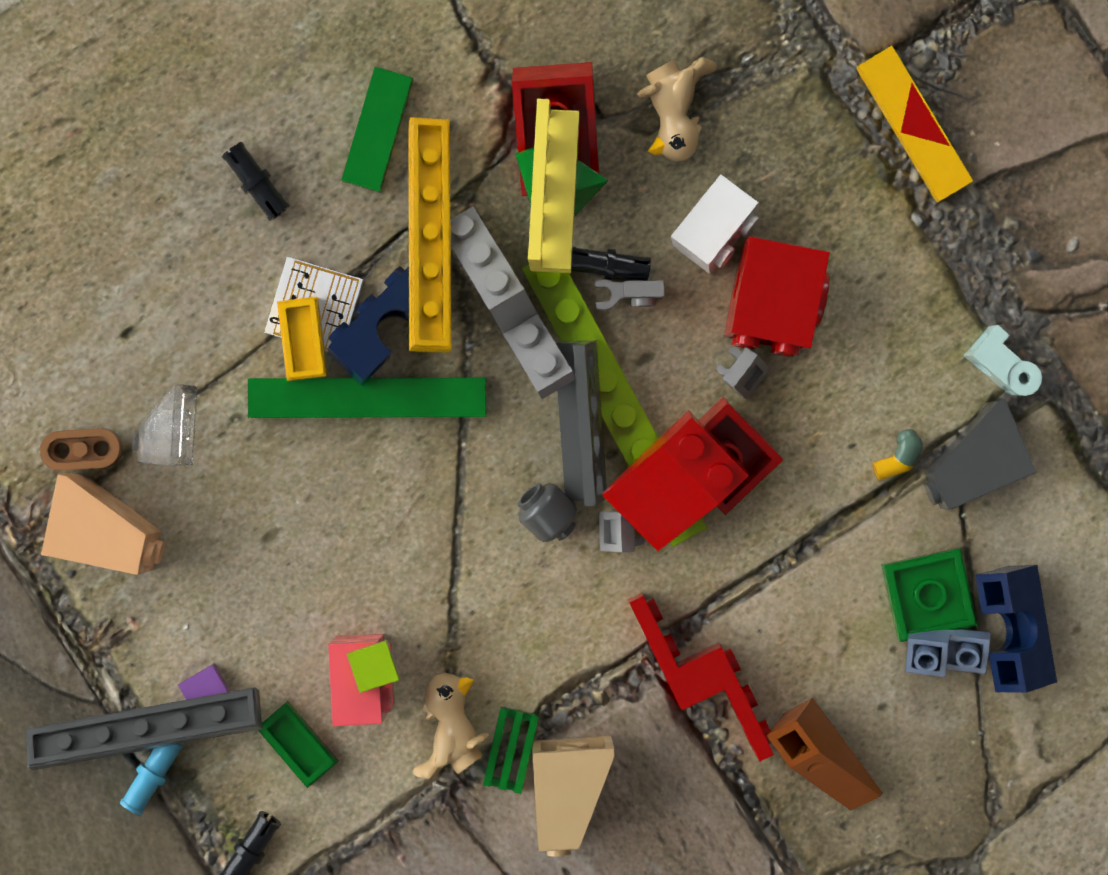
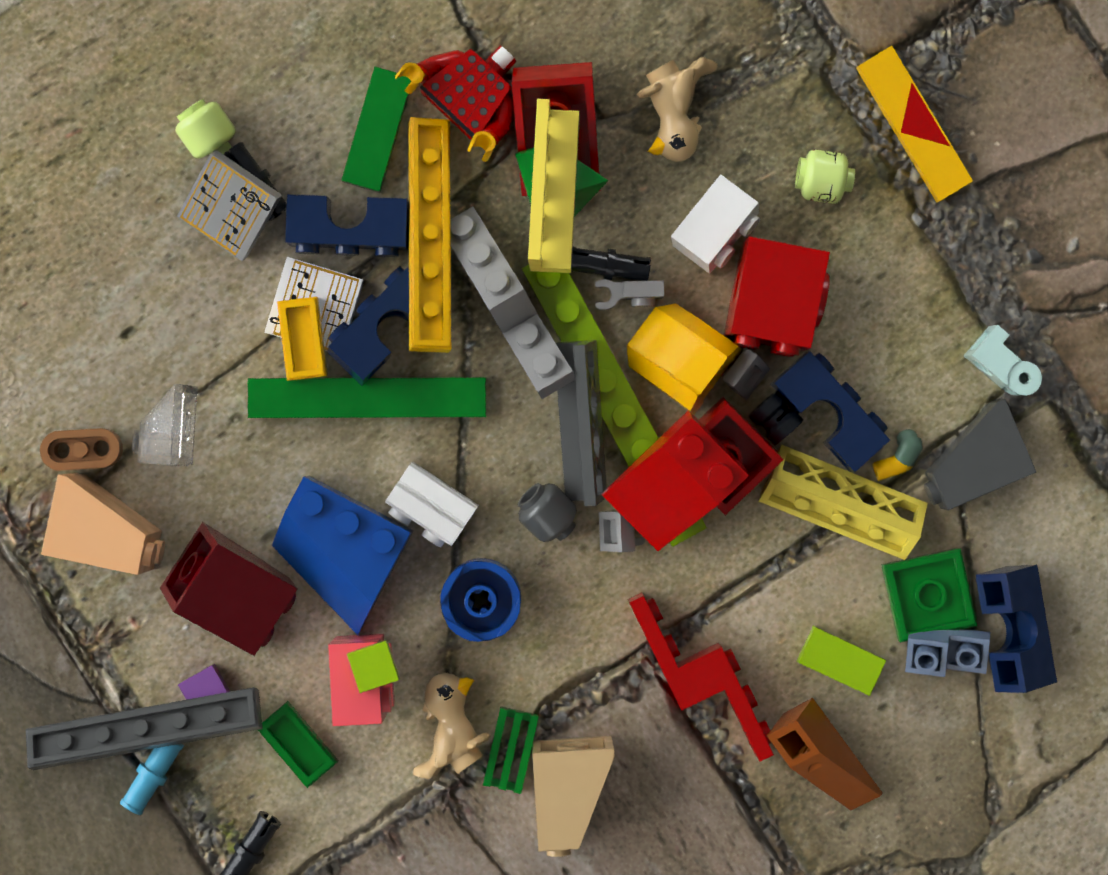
(205, 129): none -> yellowish green head
(228, 590): none -> dark red slope
(229, 205): none -> light grey tile
(312, 228): none -> dark blue arch
(340, 548): none -> blue wedge
(431, 505): none -> white brick
(467, 92): none -> red torso
(487, 621): none -> blue brick
(680, 354): none -> yellow slope
(771, 409): none -> black wheel
(824, 176): none -> yellowish green head
(841, 660): none -> lime tile
(843, 509): none -> light yellow fence
(857, 433): none -> dark blue arch

